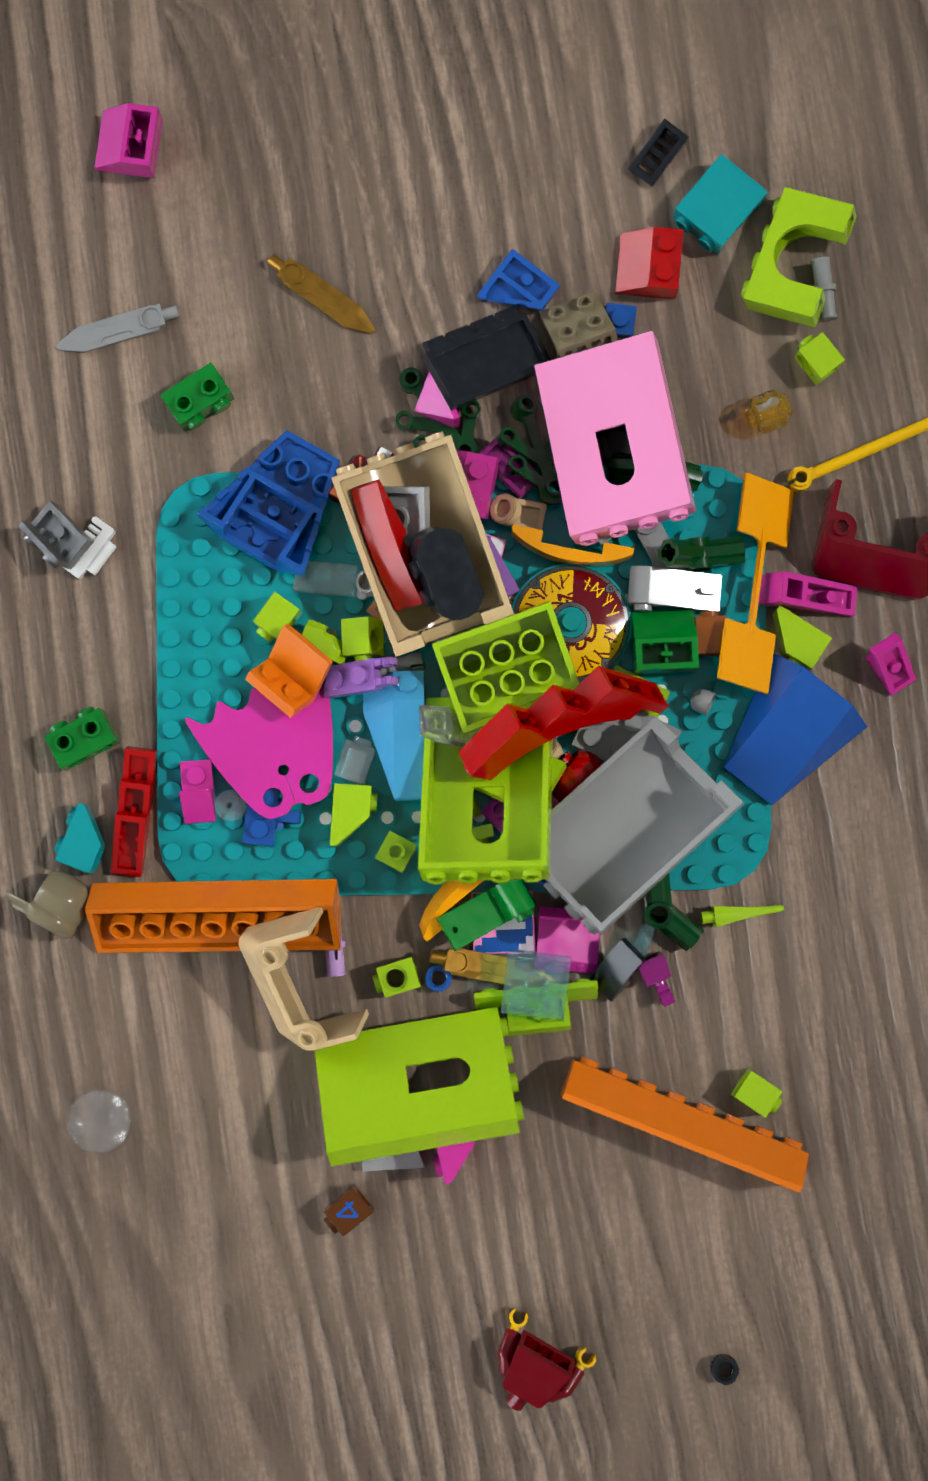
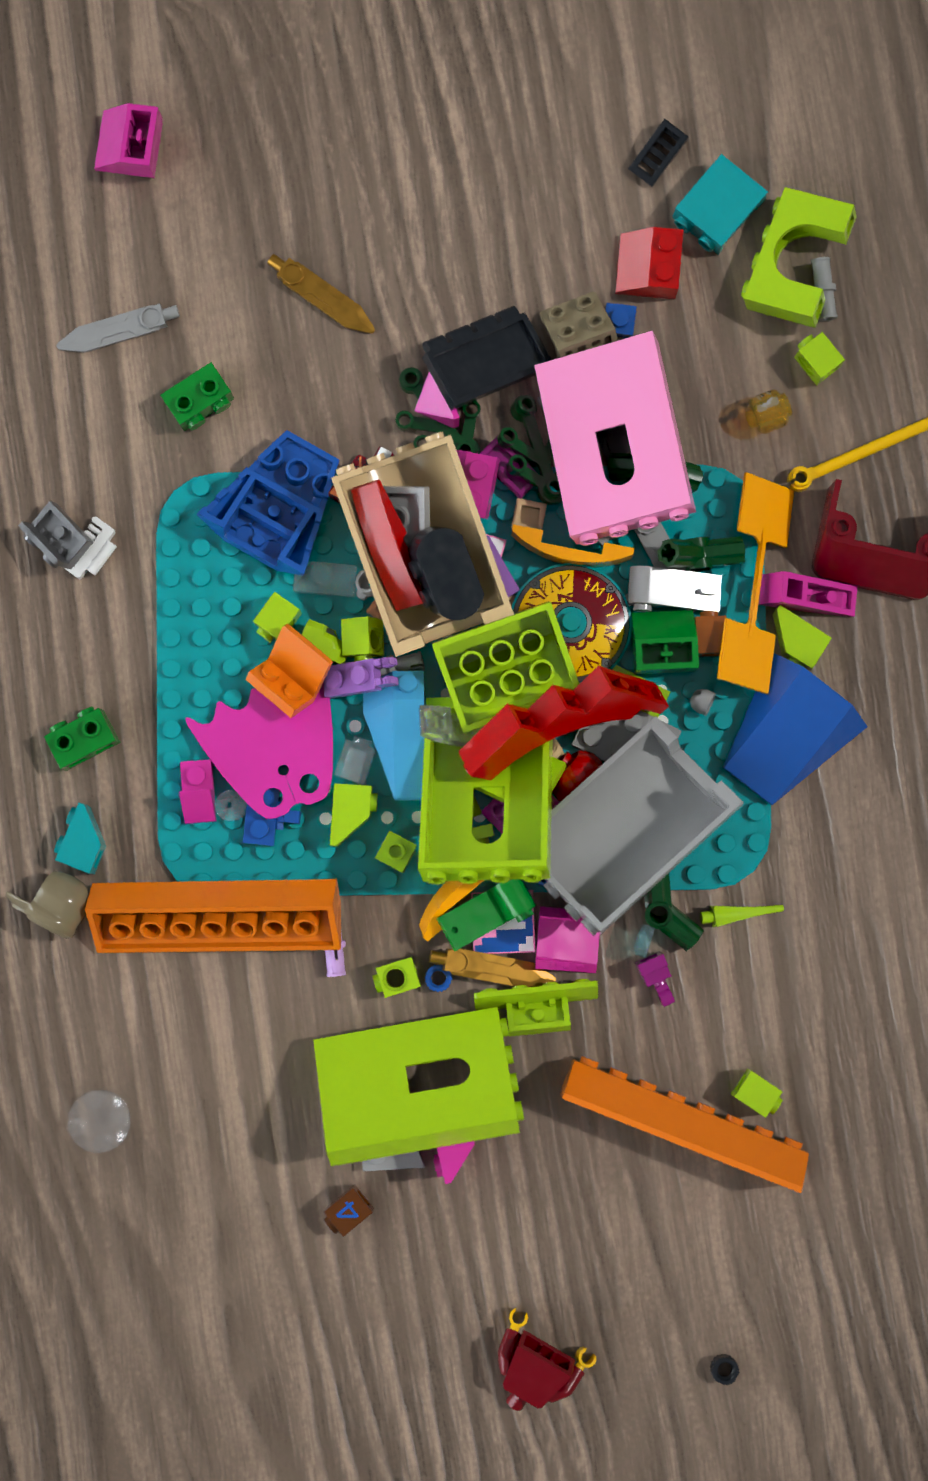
(133, 811): red slope -> none
(265, 956): tan windscreen -> none
(505, 509): tan tile -> none
(519, 284): blue wing -> none
(535, 984): clear light blue plate -> none
(618, 968): black slope -> none
(891, 664): dark pink slope -> none

